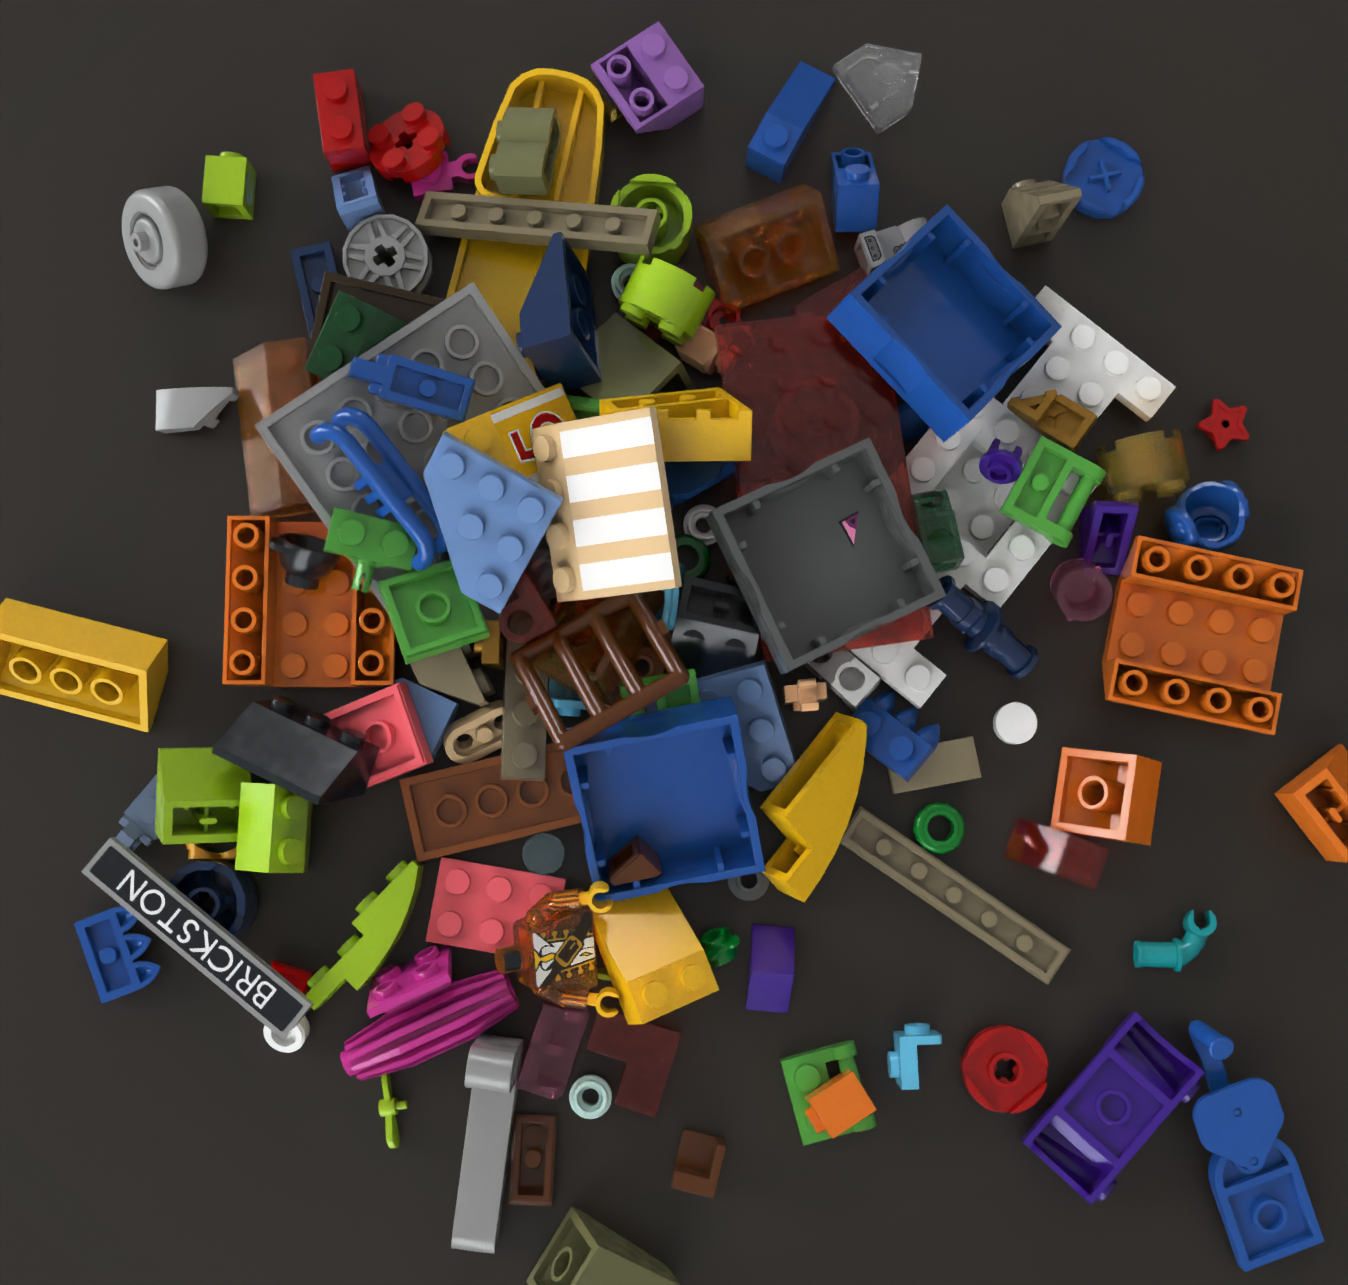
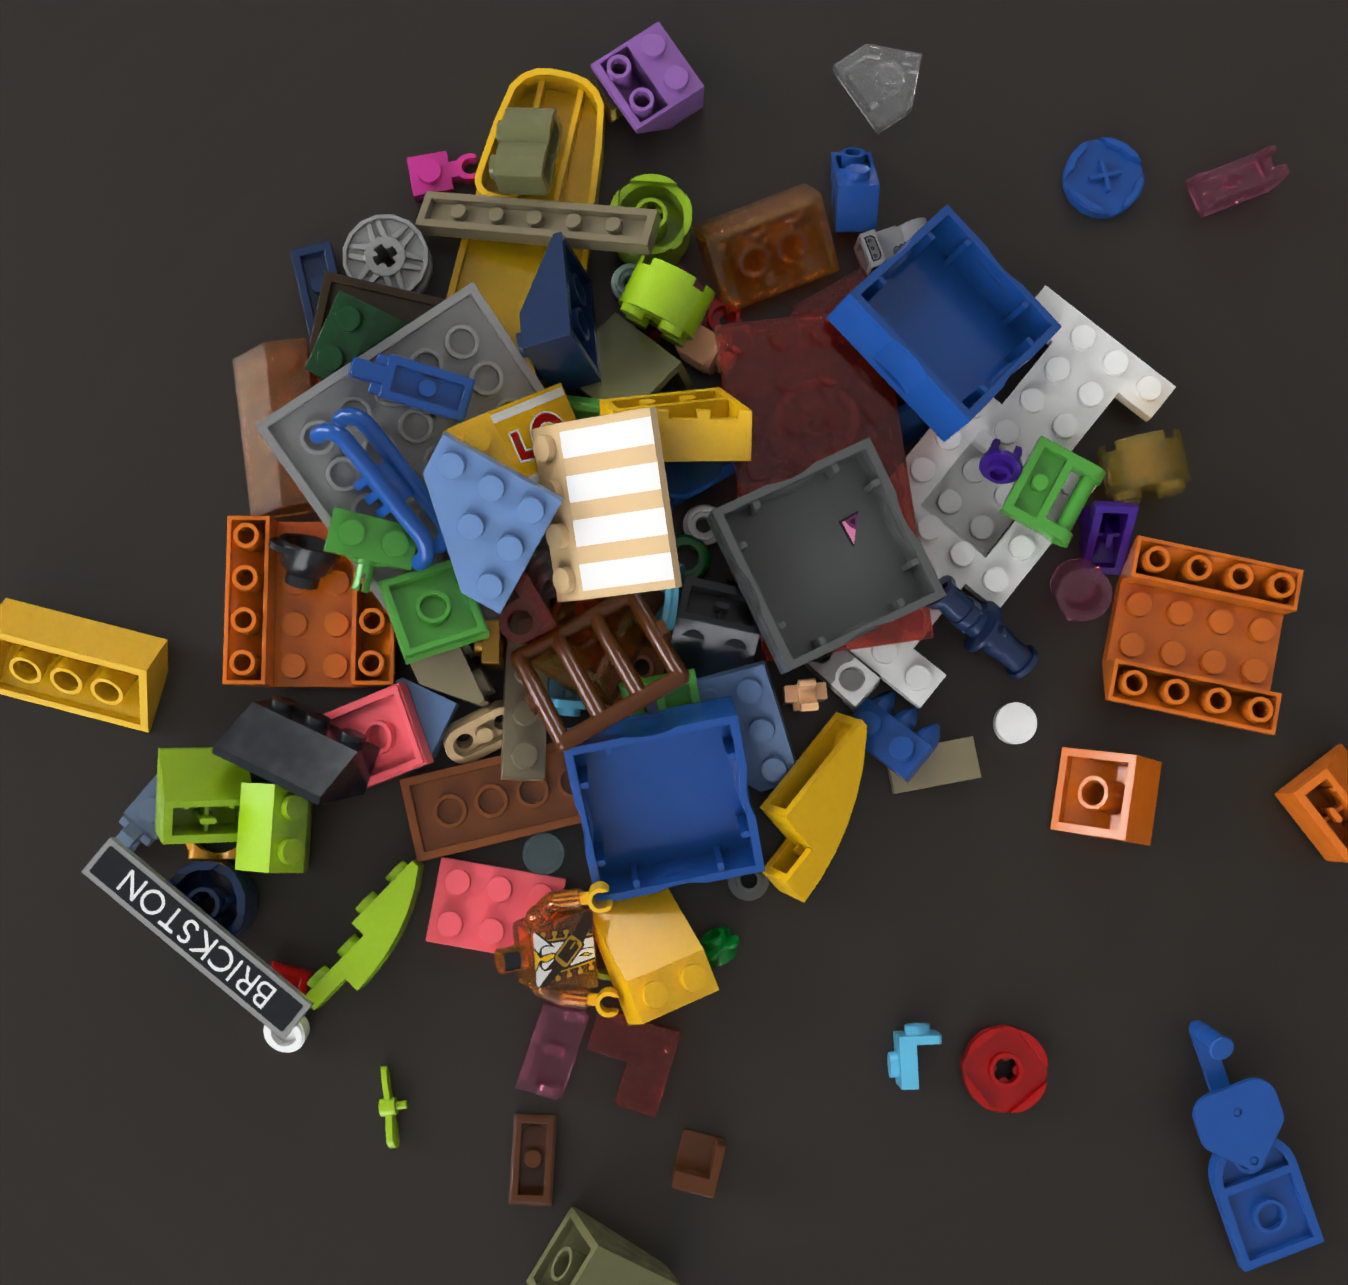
(115, 953): blue plate -> none
(164, 237): light grey wheel -> none
(191, 407): light grey slope -> none
(229, 186): lime brick -> none
(342, 119): red brick -> none
(356, 196): medium blue slope -> none
(410, 125): red plate -> none
(424, 1013): dark pink plate -> none
(493, 1075): light grey beam -> none
(586, 1109): light aqua plate -> none
(634, 863): reddish brown slope -> none
(770, 968): dark purple slope -> none
(788, 122): blue slope -> none
(807, 1072): bright green plate -> none
(838, 1104): orange brick -> none
(921, 824): green piece -> none
(937, 529): clear green leg -> none
(954, 895): dark tan tile -> none
(1037, 210): dark tan slope -> none
(1055, 417): pearl gold slope -> none
(1057, 853): clear red slope -> none
(1113, 1108): dark purple piece -> none
(1178, 952): teal piece -> none
(1208, 516): blue hair -> none
(1213, 424): red plate -> none
(1236, 181): none -> clear pink hinge

